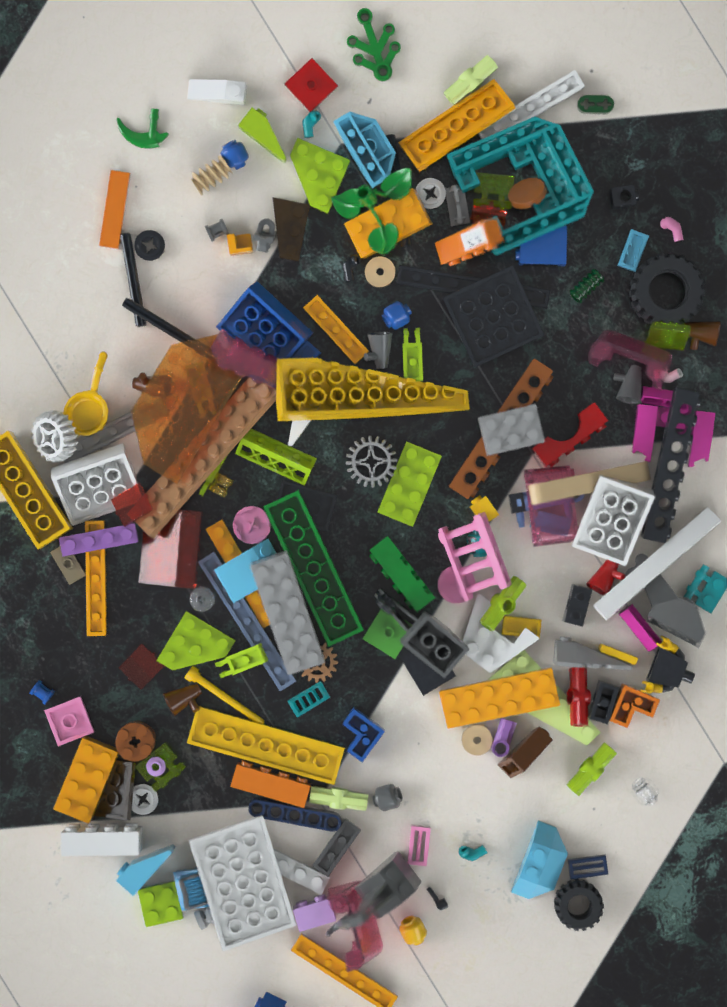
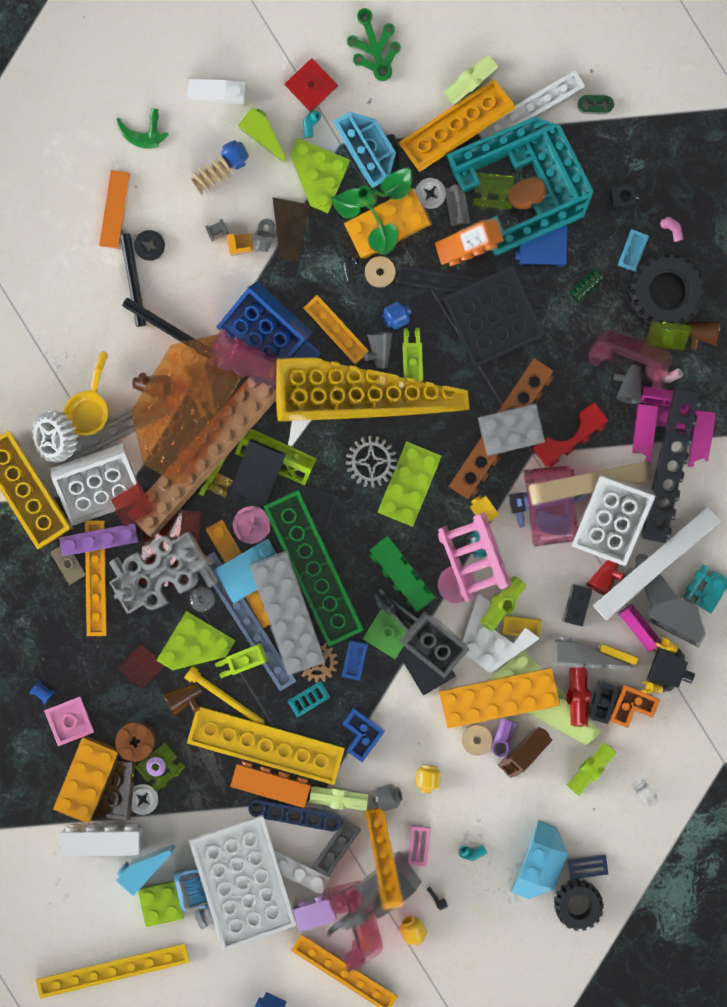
(112, 970): none -> yellow plate
(190, 562): none -> light grey gear
(258, 471): none -> black tile
(354, 659): none -> blue plate
(383, 858): none -> light orange plate
(428, 778): none -> yellow head
(487, 212): clear red hips -> none

